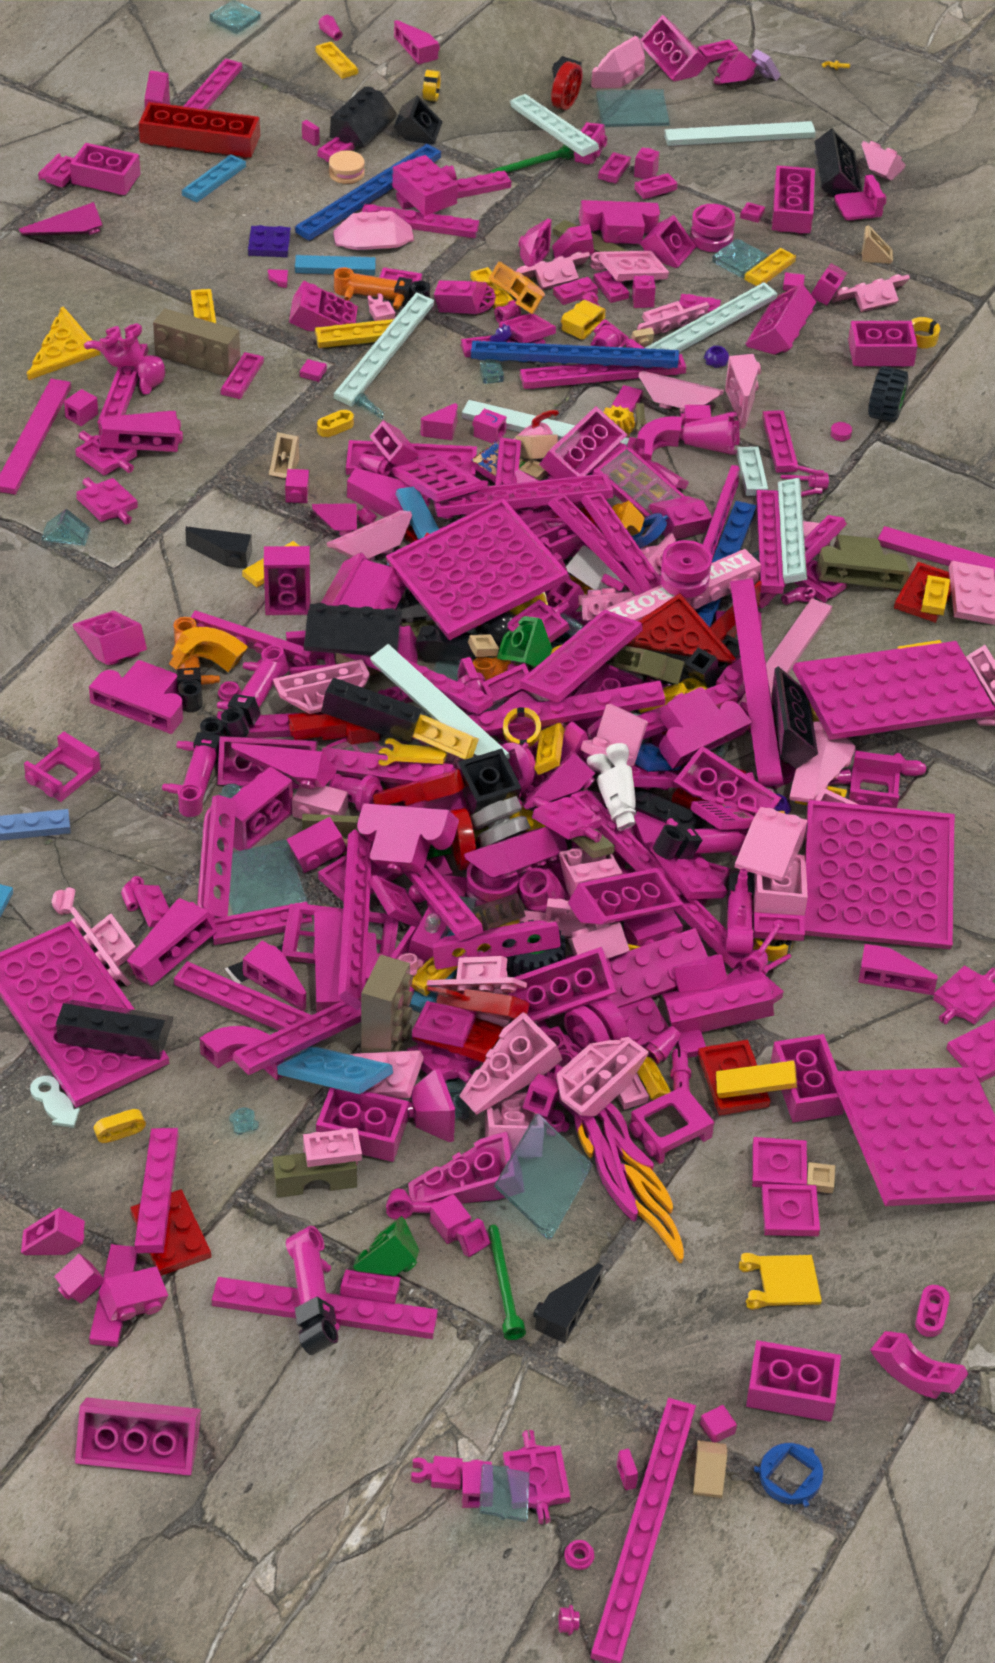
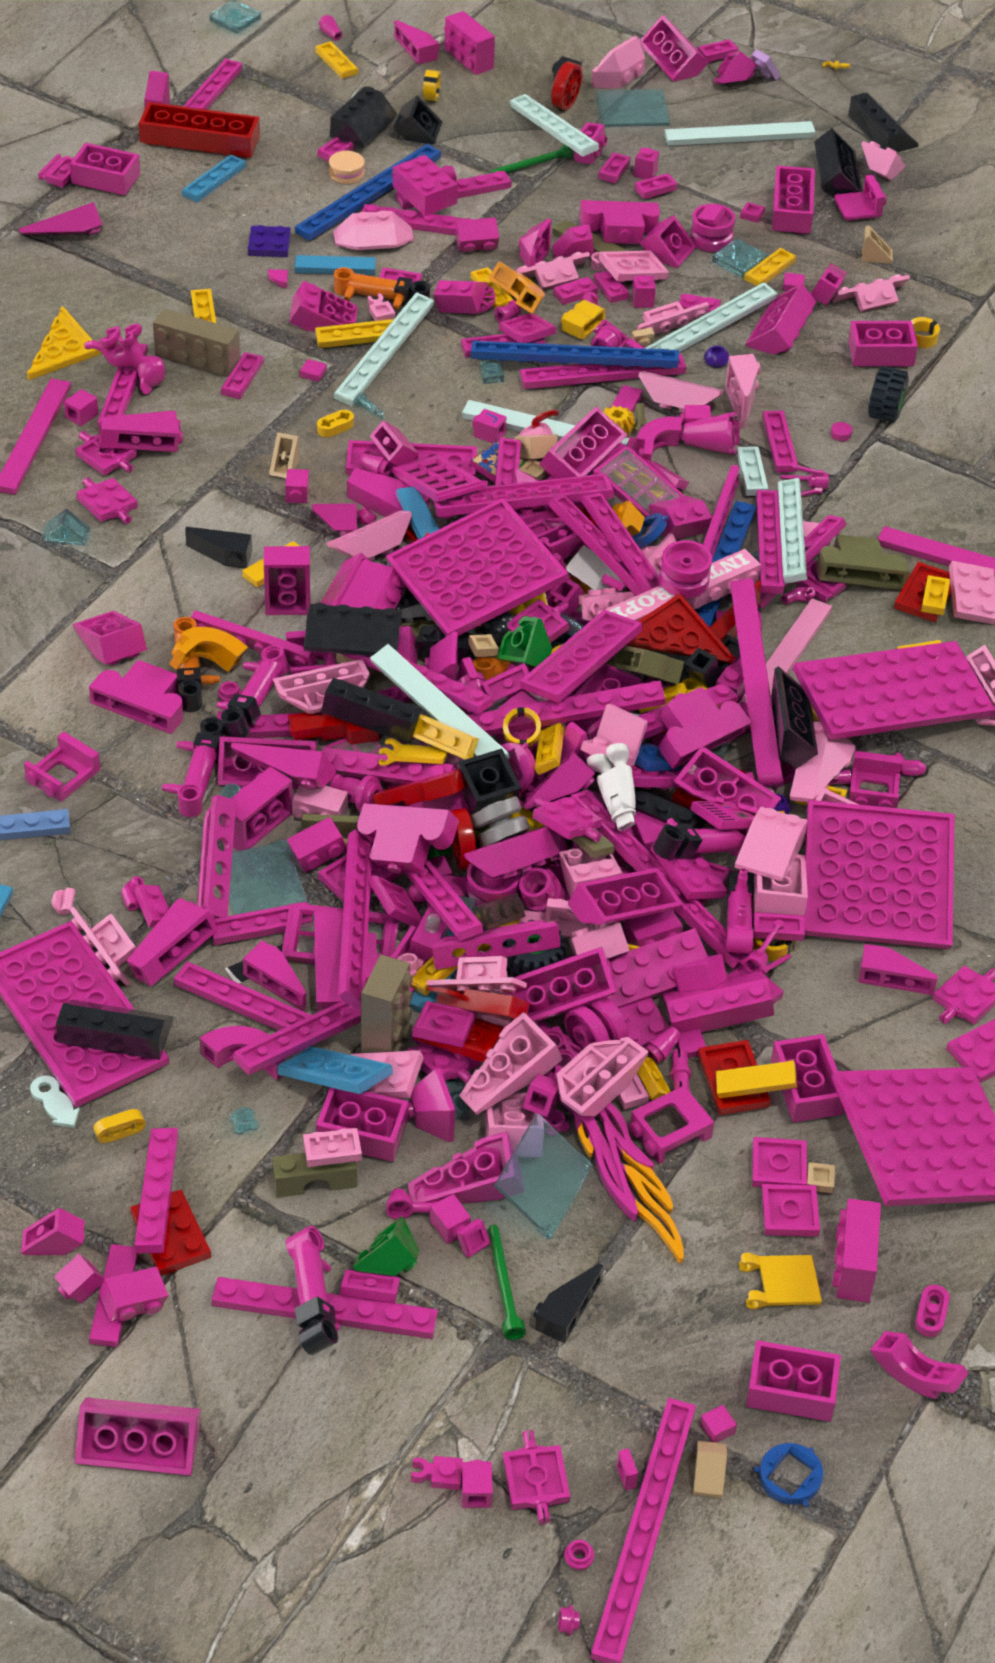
(310, 133): dark pink tile -> none
(440, 423): dark pink slope -> none
(444, 657): none -> dark pink slope
(469, 42): none -> dark pink brick
(477, 234): none -> dark pink brick
(502, 334): dark purple plate -> none
(504, 1492): clear light blue piece -> none
(857, 1250): none -> dark pink brick
(879, 124): none -> black slope

